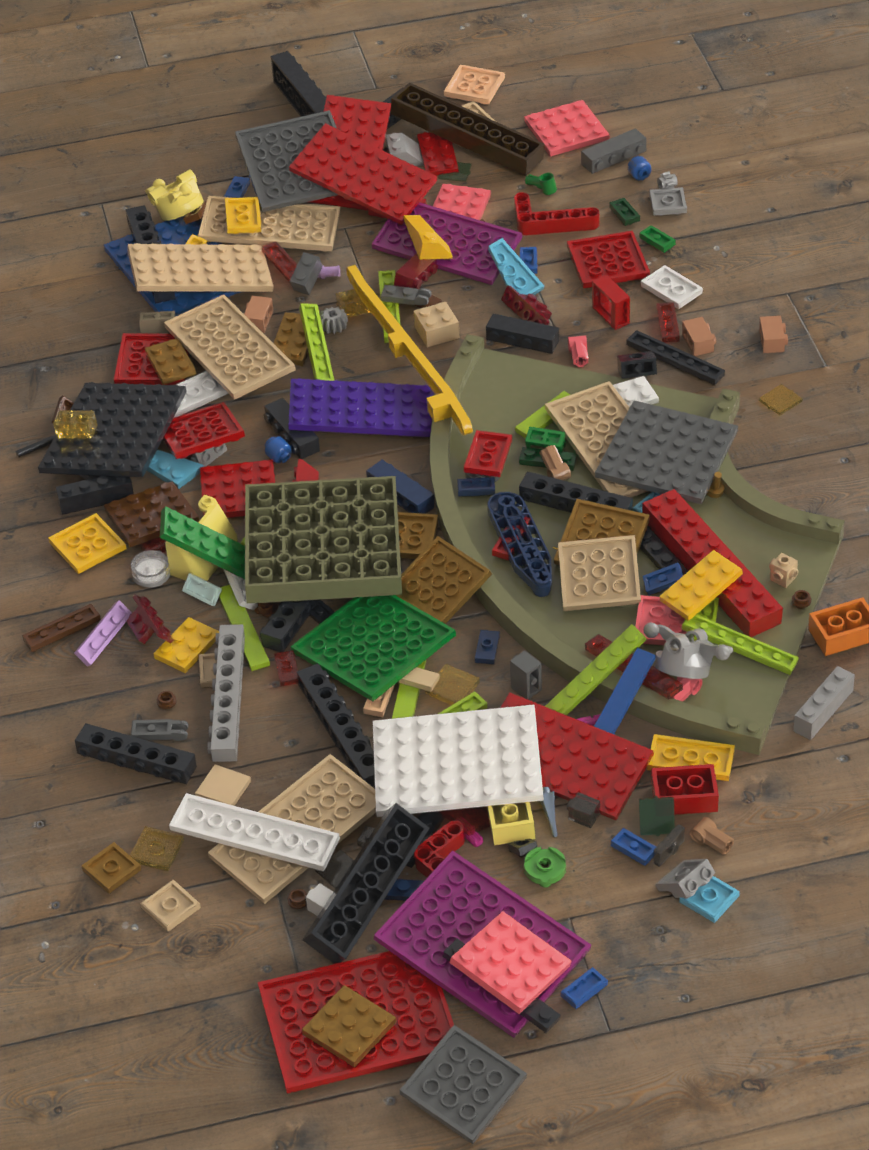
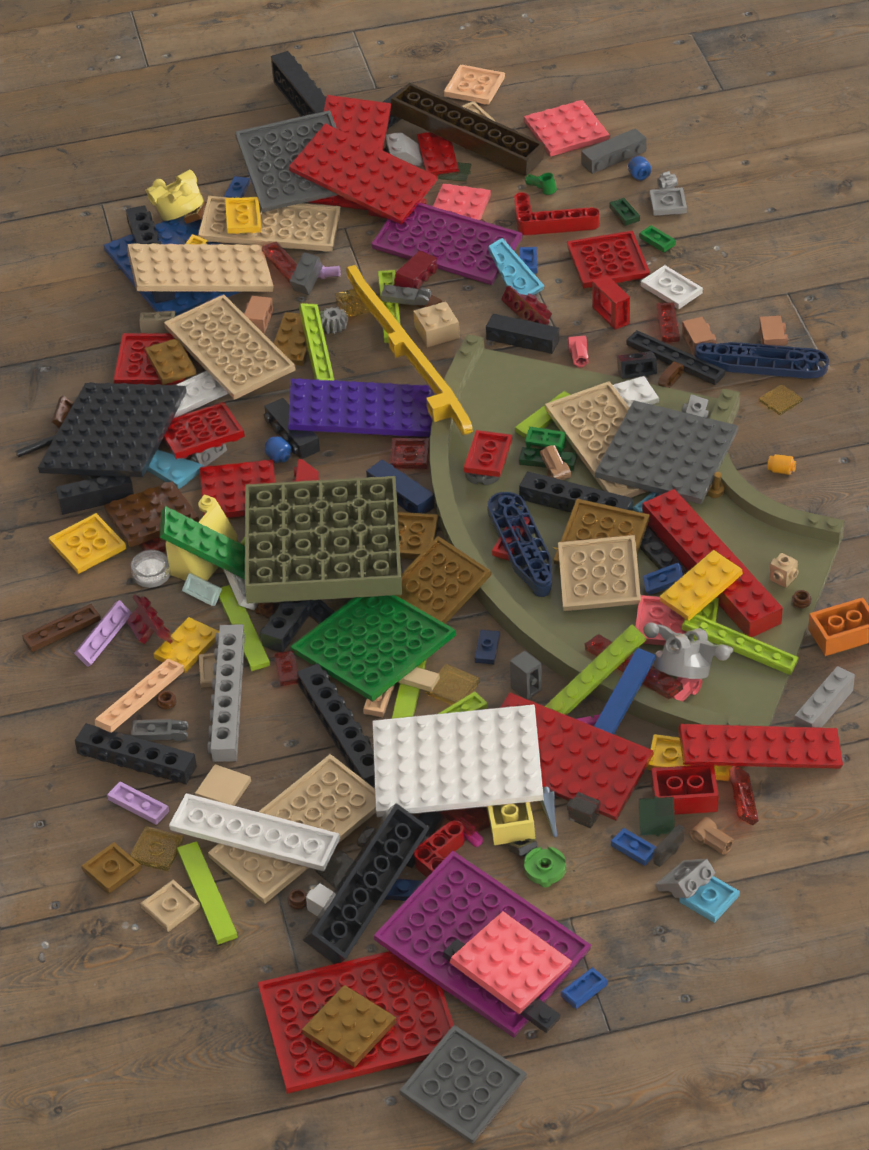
(75, 424): clear yellow brick -> none
(138, 803): none -> lavender plate
(139, 695): none -> light nougat plate
(207, 893): none -> lime tile
(409, 453): none -> clear red plate
(425, 239): yellow wedge -> none
(476, 486): dark blue plate -> none
(671, 375): none -> reddish brown beam
(696, 406): none -> light grey brick
(743, 795): none -> clear red plate
(760, 746): none -> red plate
(764, 359): none -> dark blue beam
(781, 464): none -> light orange brick

